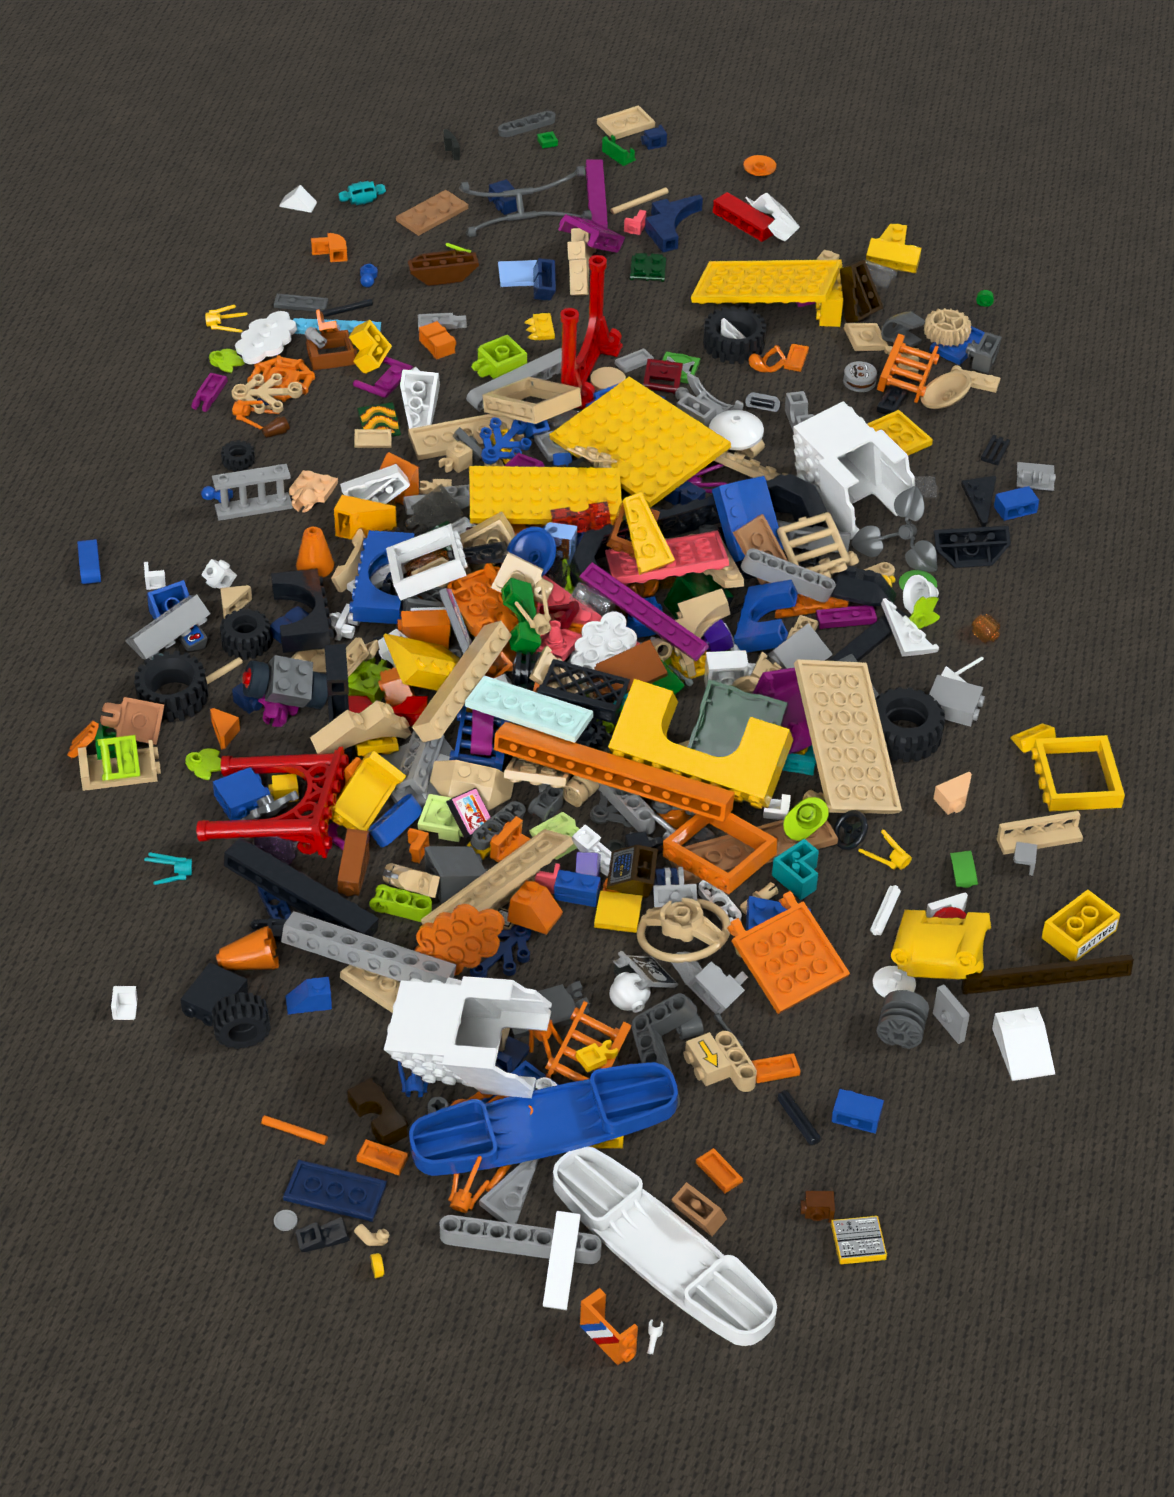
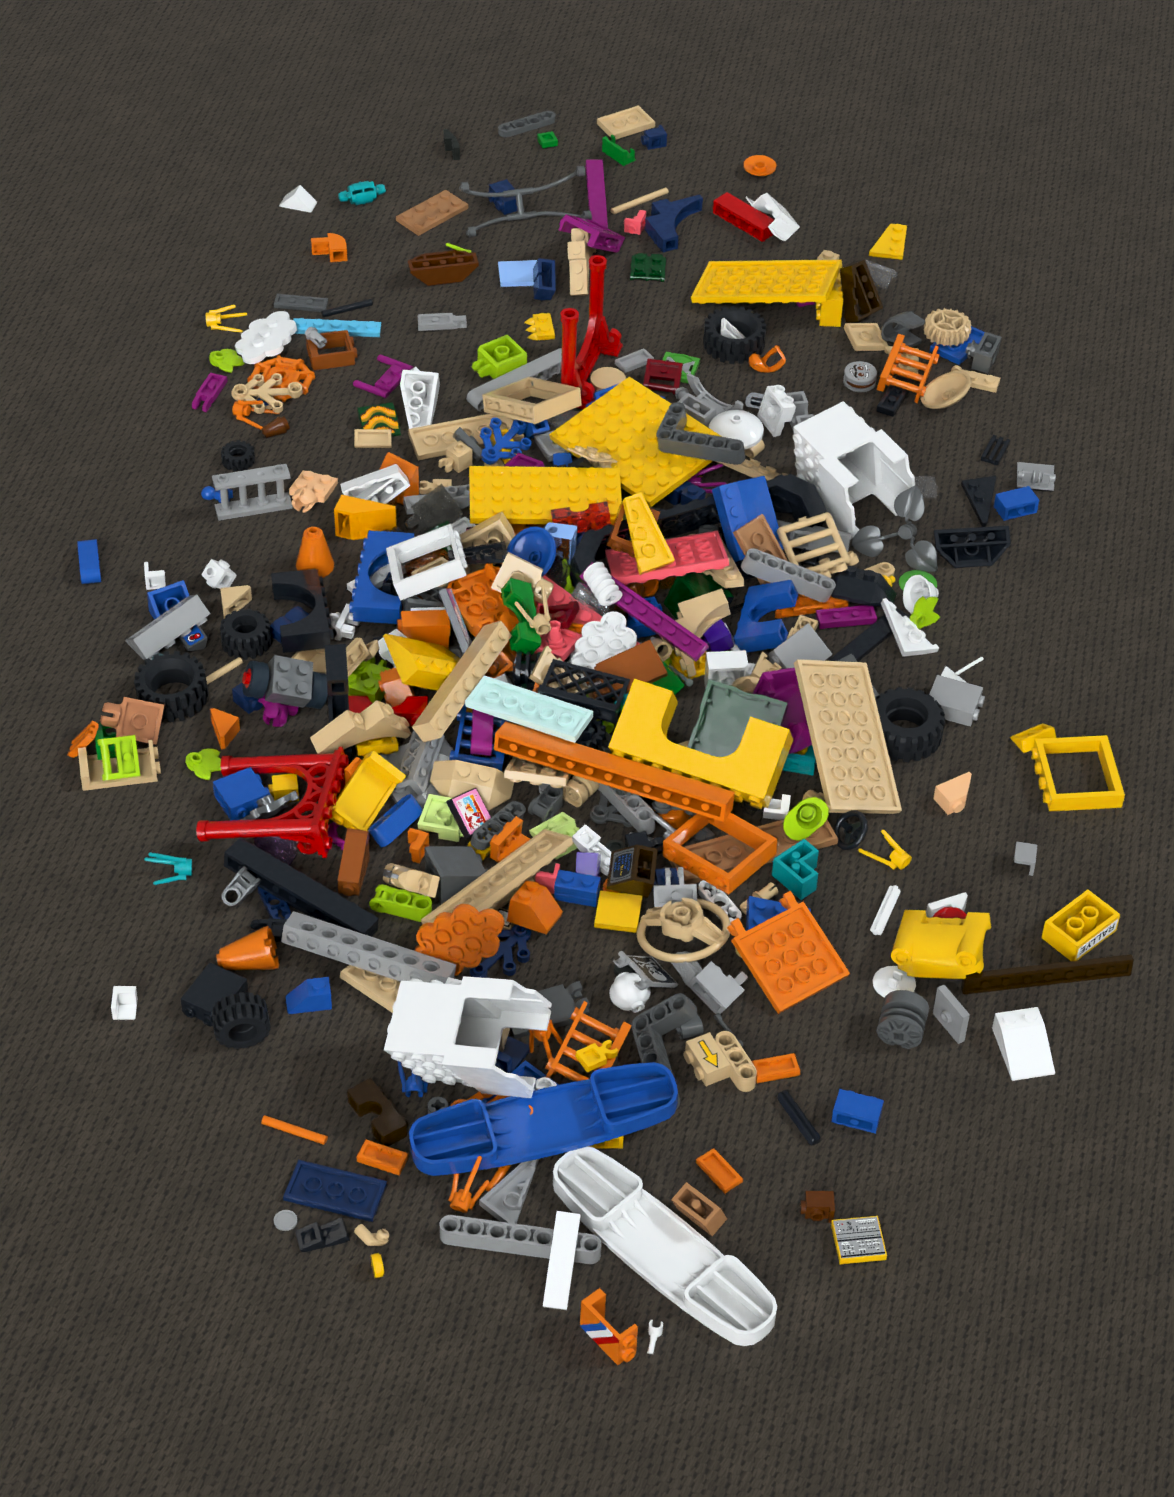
(241, 886): none -> dark grey piece
(325, 327): panel -> none
(348, 572): tan slope -> none
(368, 274): blue plate -> none
(371, 345): yellow brick -> none
(437, 340): orange piece -> none
(601, 584): none -> white piece
(675, 440): none -> dark grey beam
(776, 409): none -> white plate
(796, 357): orange tile -> none
(894, 255): yellow brick -> none
(902, 432): yellow plate -> none
(964, 869): bright green slope -> none
(985, 298): green tile -> none
(986, 628): clear orange head -> none
(1041, 836): tan fence -> none

